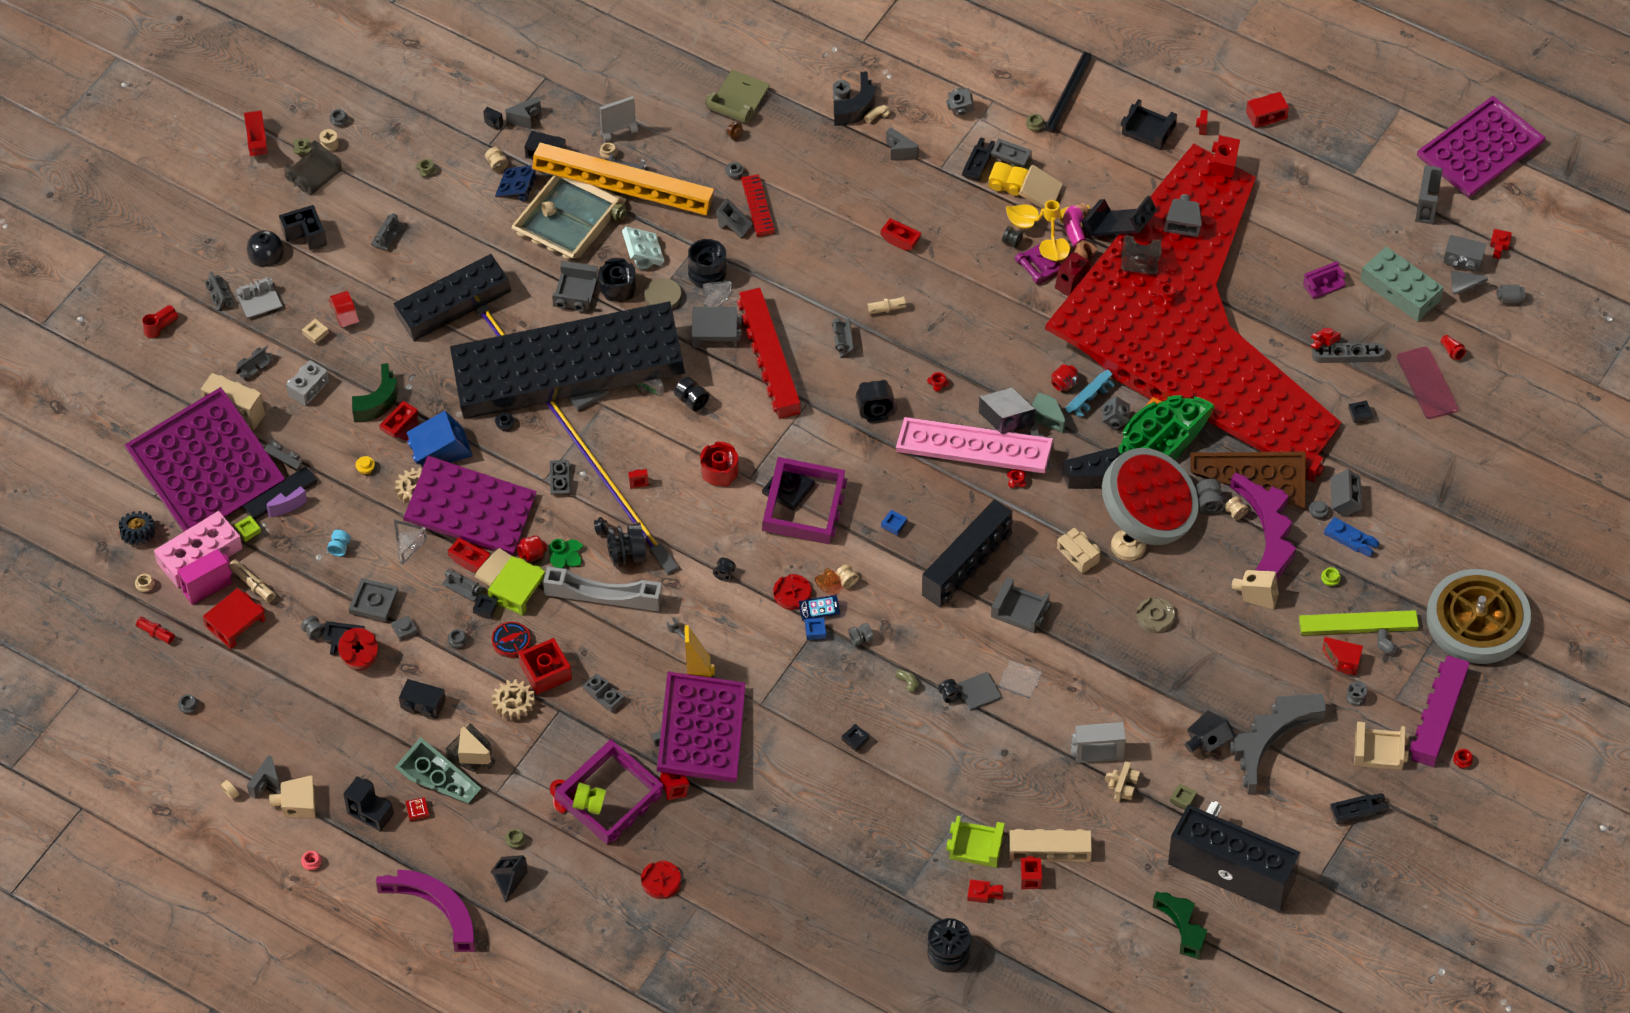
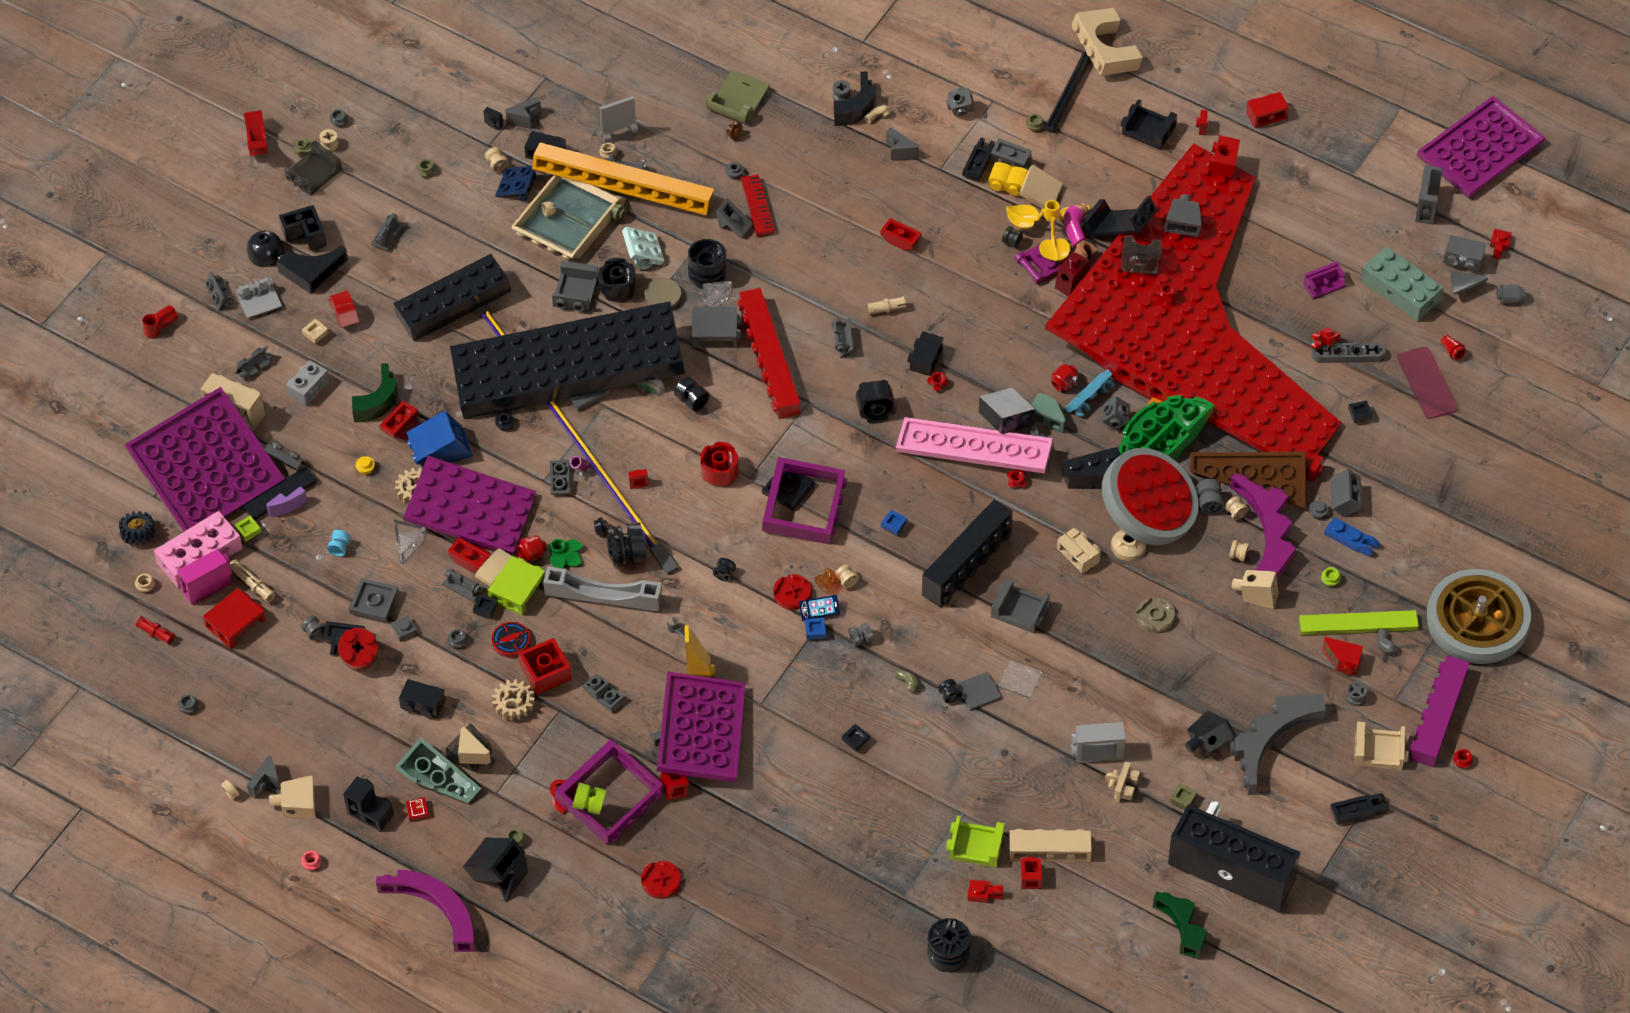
(311, 271): none -> black arch
(494, 859): none -> black brick
(579, 463): none -> magenta hinge
(926, 353): none -> black brick
(1105, 58): none -> tan arch
(1239, 550): none -> tan wheel

